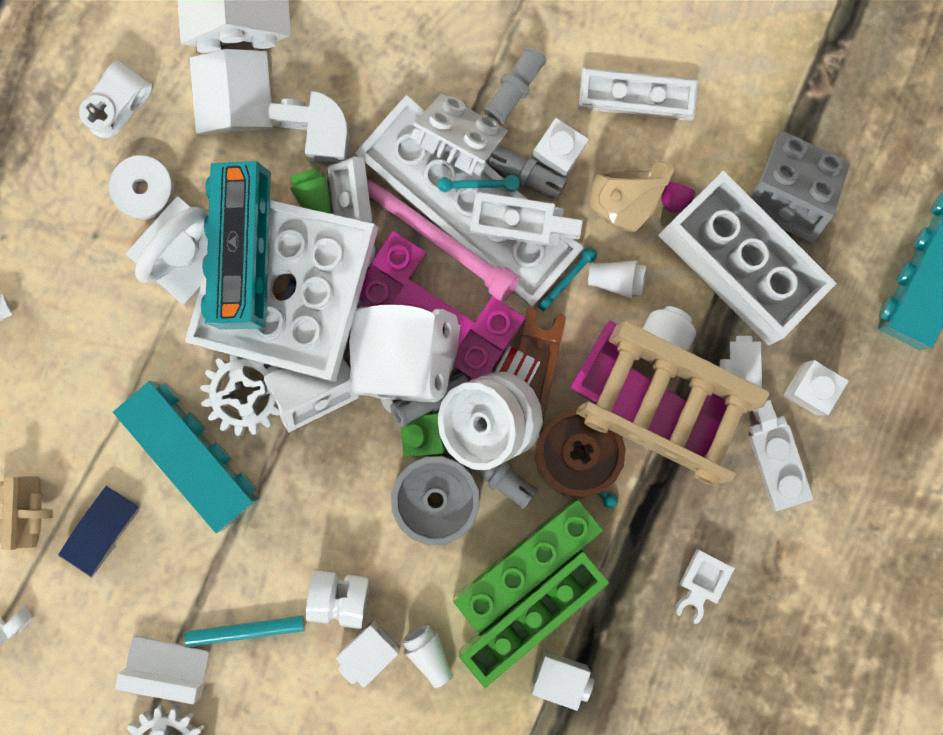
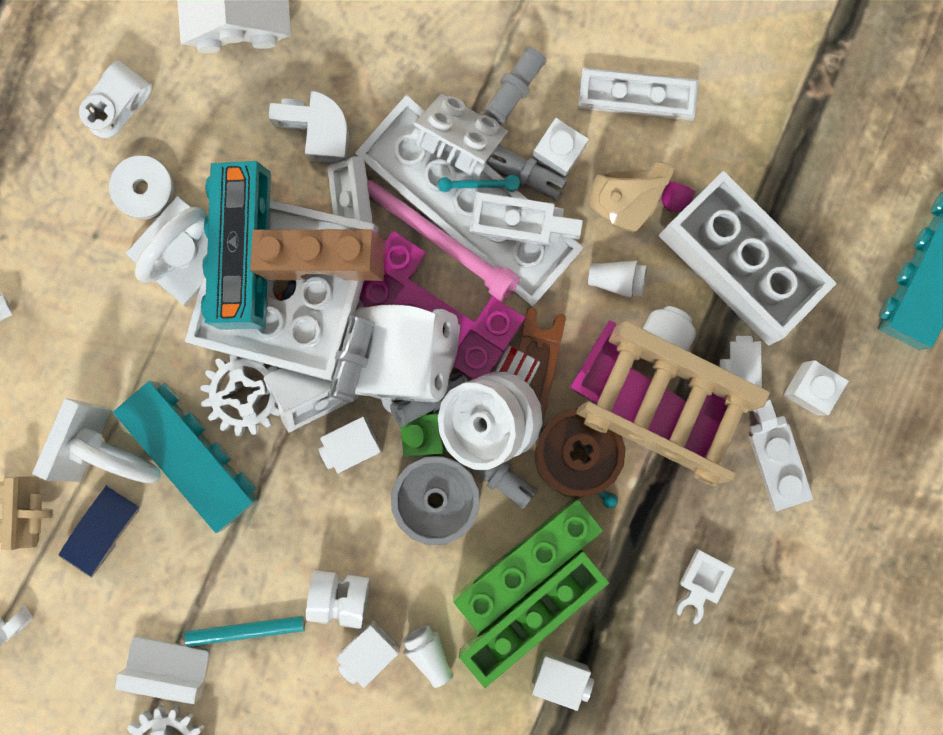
(78, 442): none -> white tile
(231, 91): white slope -> none
(312, 190): bright green cone -> none
(334, 252): none -> medium nougat arch
(349, 445): none -> white brick
(351, 359): none -> light grey pin
(588, 256): teal hinge -> none
(800, 186): light grey bracket -> none

